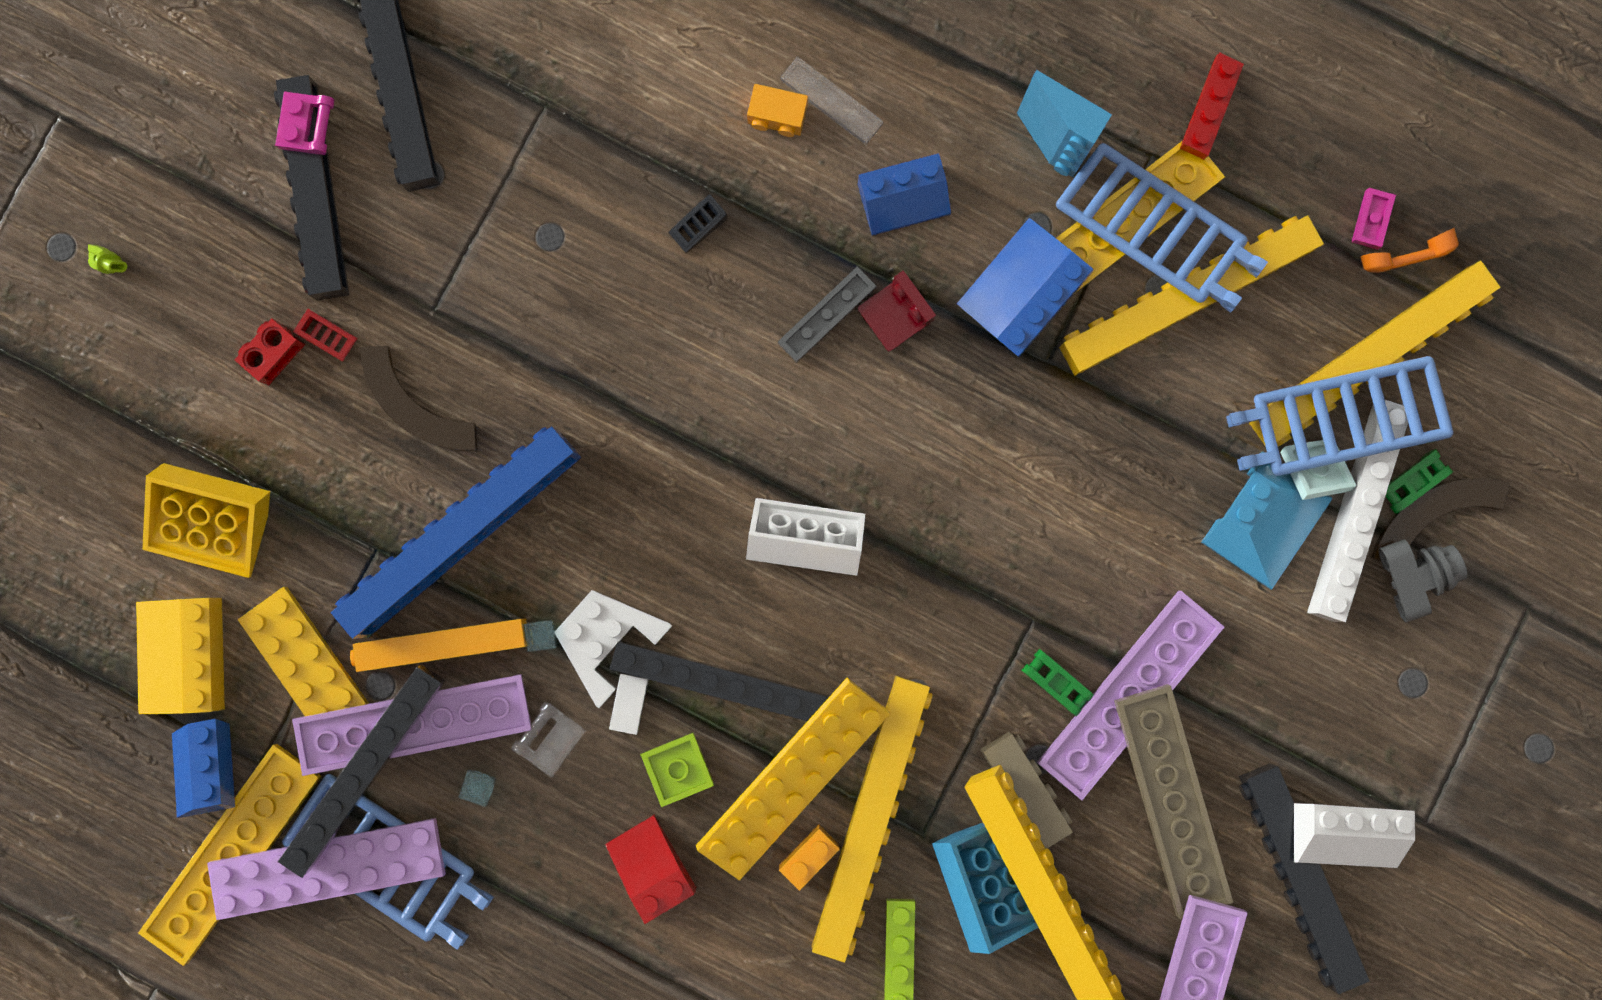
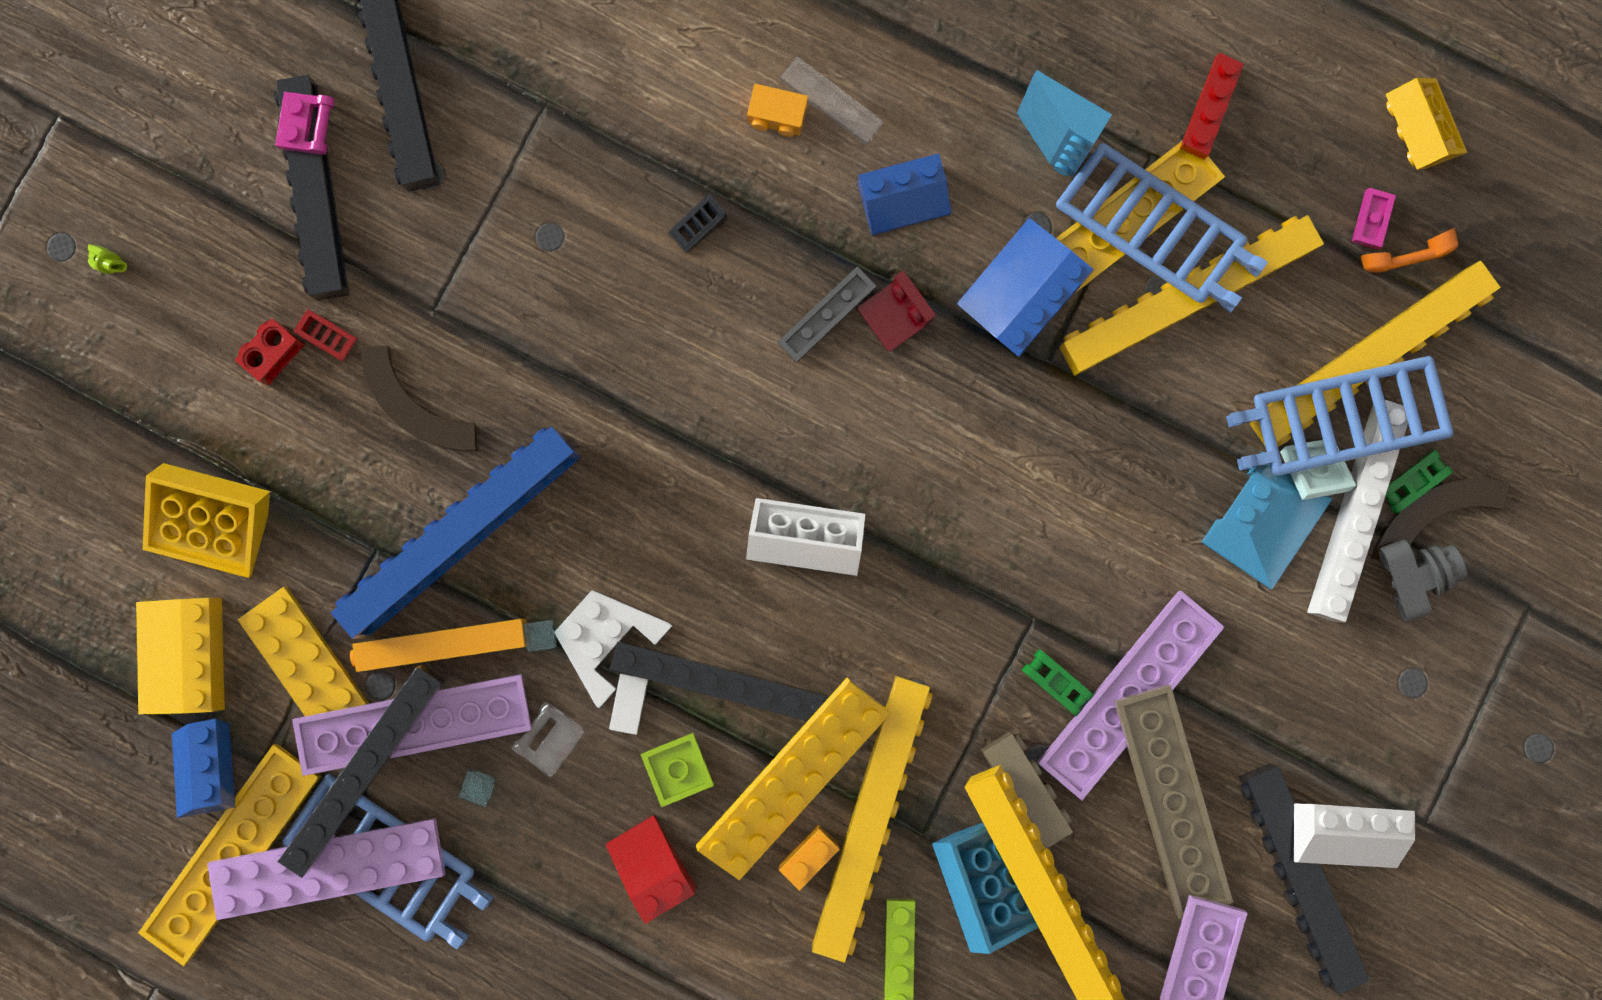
(1425, 123): none -> yellow slope

